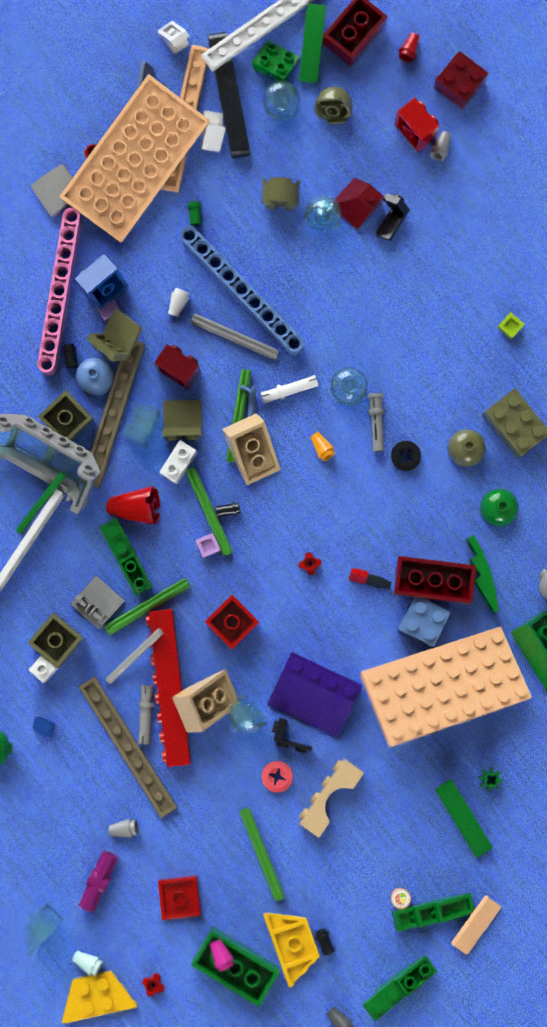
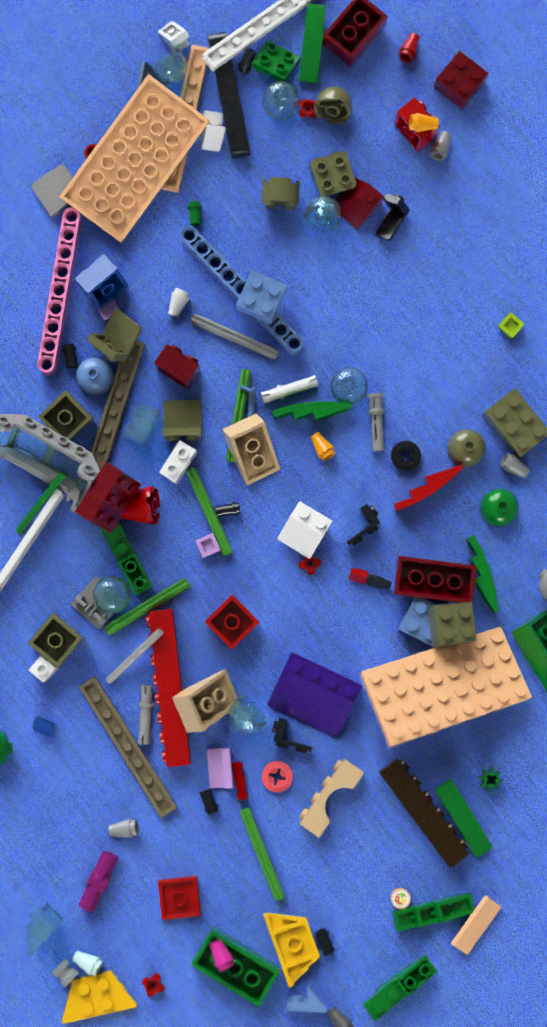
(65, 973): none -> light grey wheel
(108, 497): none -> dark red brick
(112, 594): none -> clear light blue cylinder
(170, 68): none -> clear light blue cylinder
(209, 801): none -> black pin
(220, 768): none -> lavender panel
(239, 779): none -> red axle
(245, 65): none -> black pin
(261, 297): none -> medium blue brick
(304, 530): none -> white slope
(307, 104): none -> red plate
(311, 1004): none -> medium blue slope
(319, 410): none -> green slope
(332, 173): none -> olive bracket
(370, 514): none -> black bracket
(420, 122): none -> light orange cone
(423, 812): none -> dark brown brick
(433, 483): none -> red slope
(452, 624): none -> olive brick
(513, 465): none -> light grey cone

